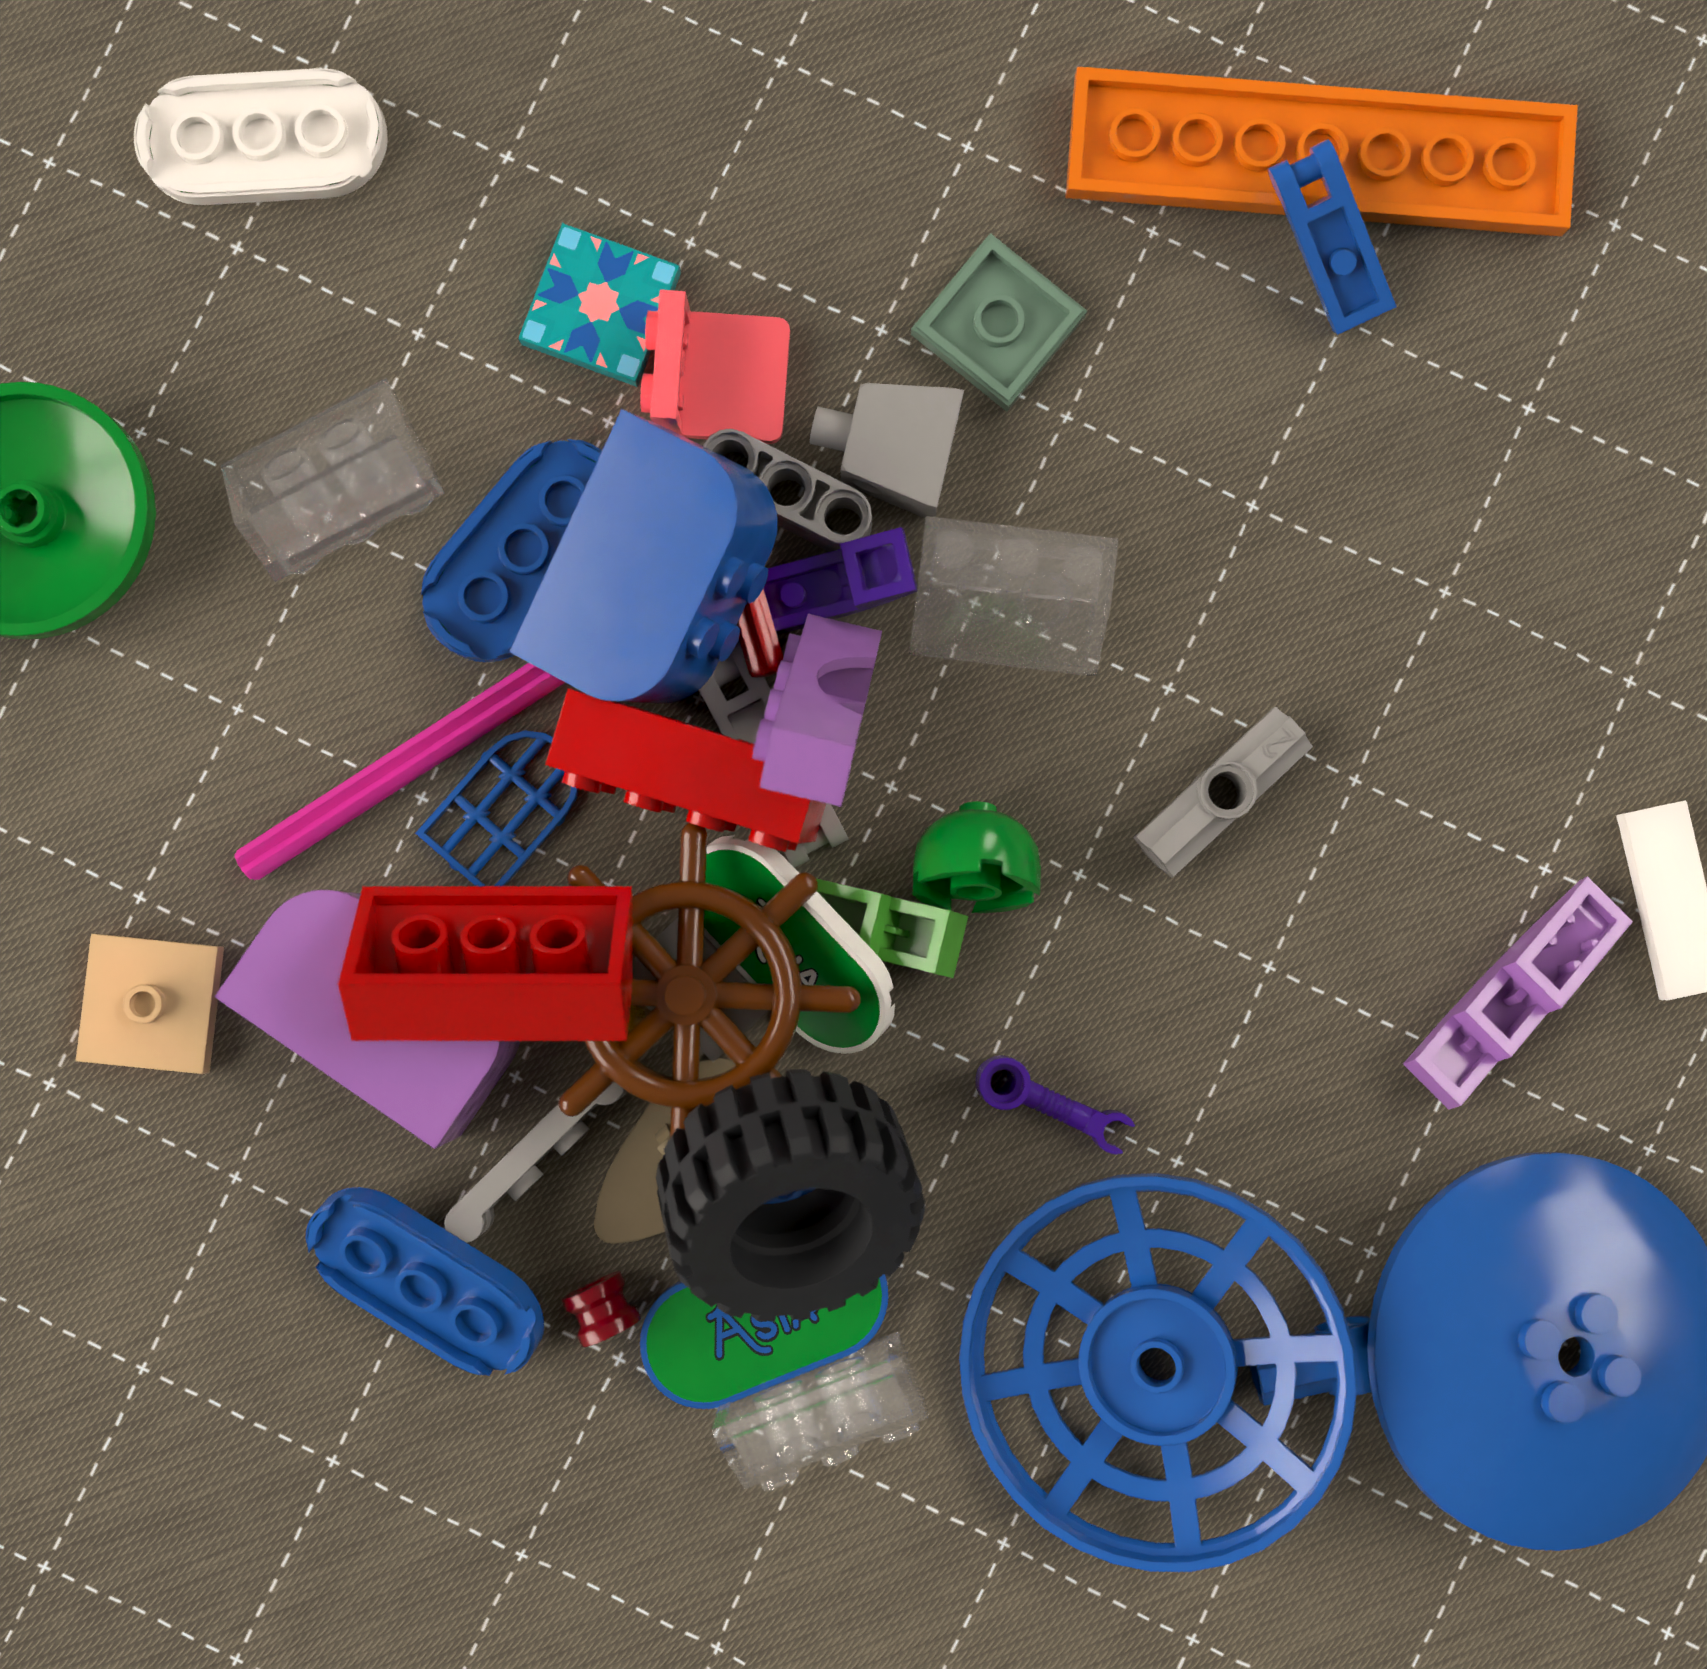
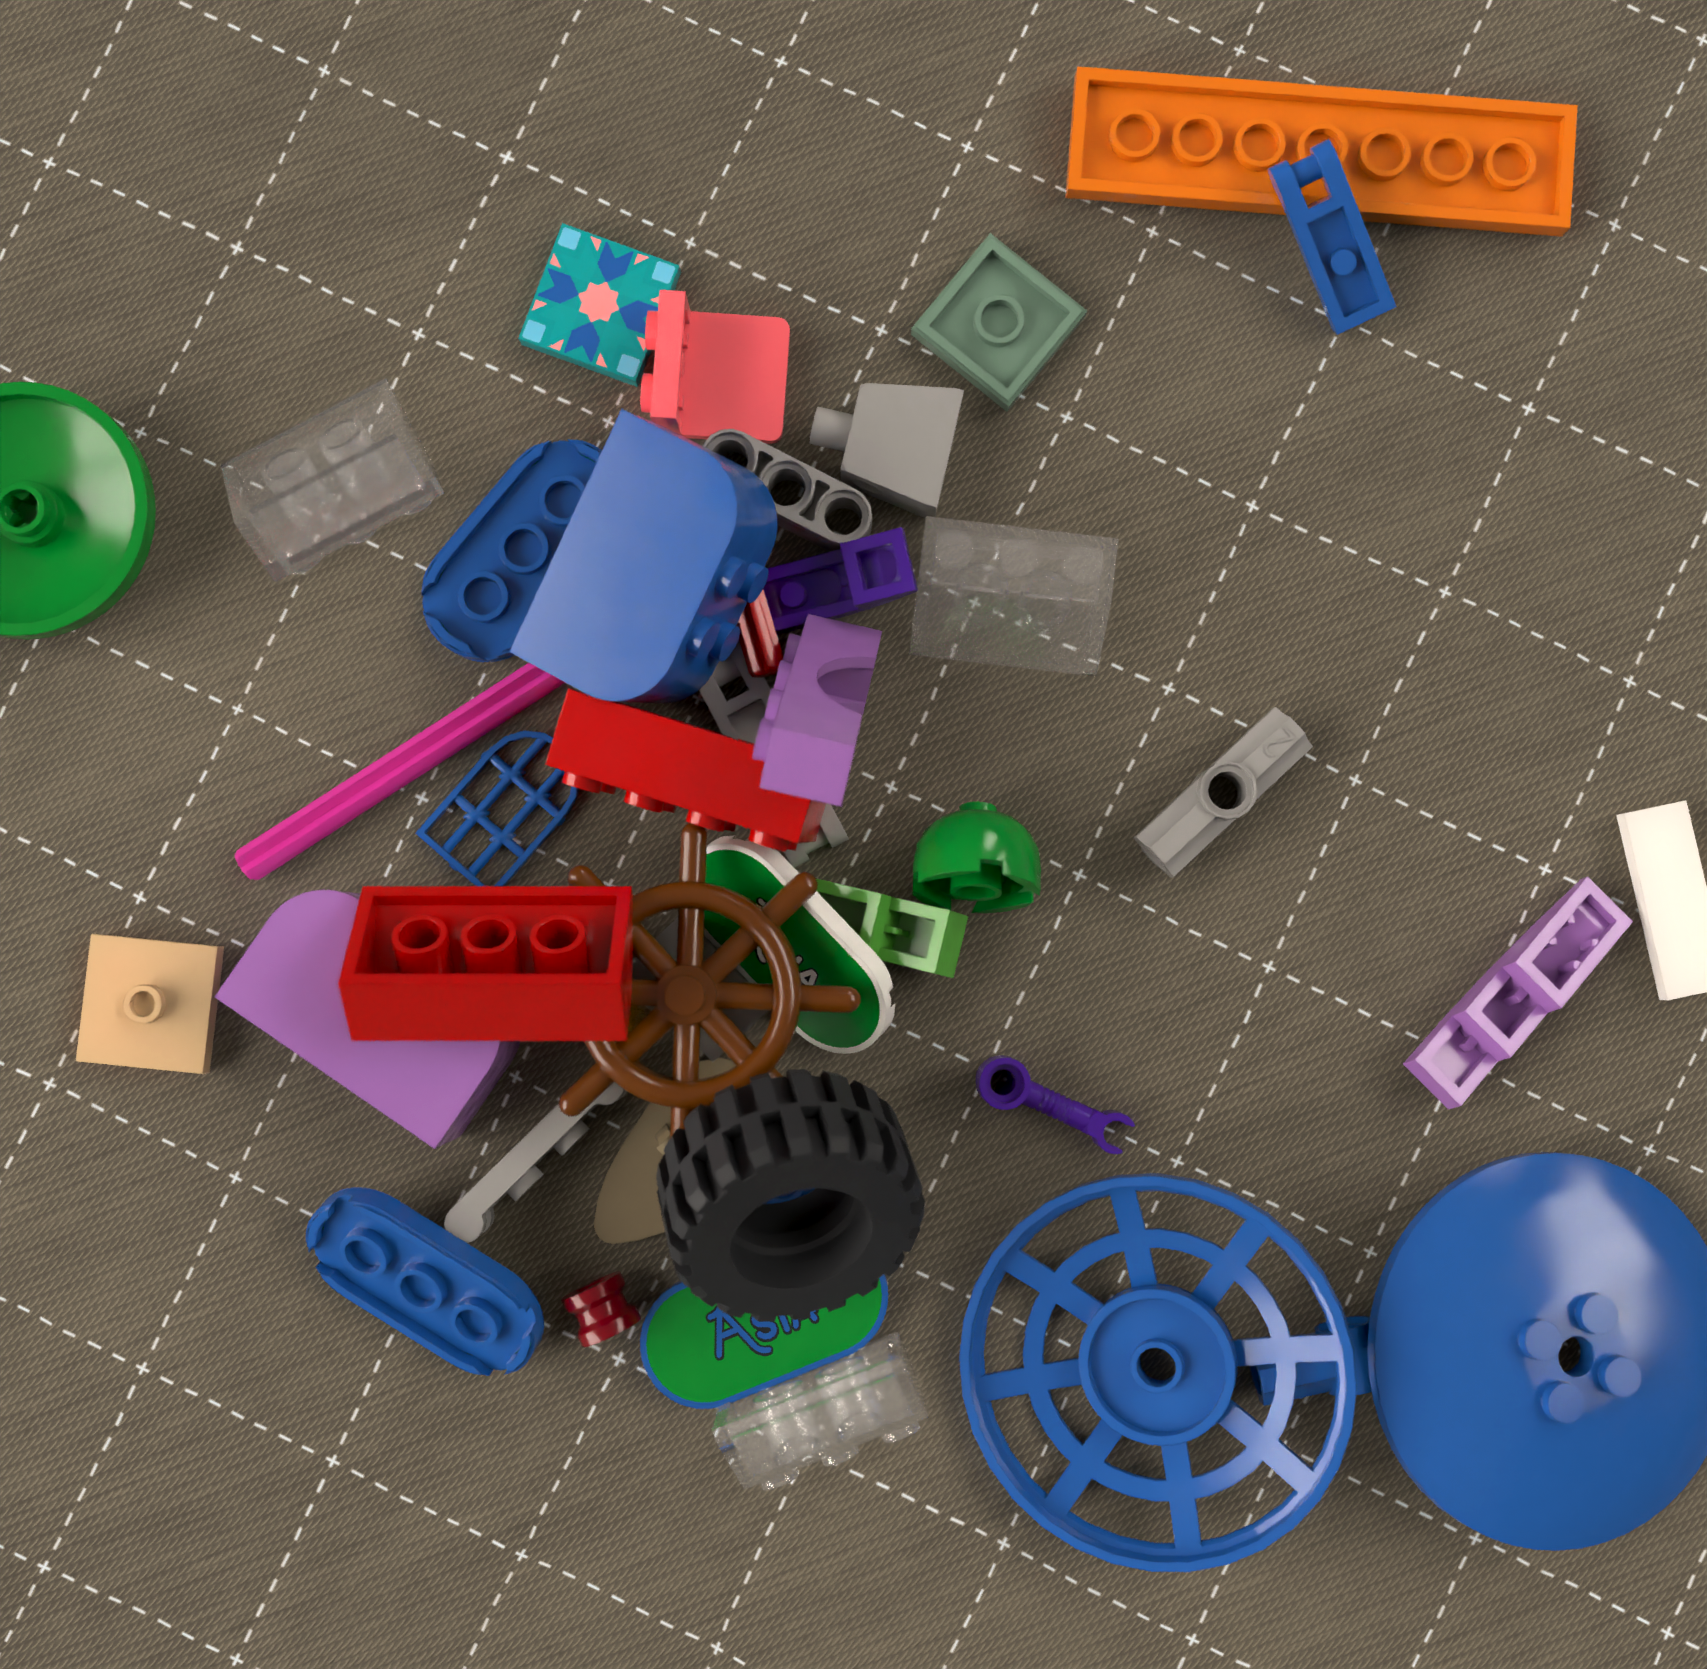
(261, 136): white tile -> none

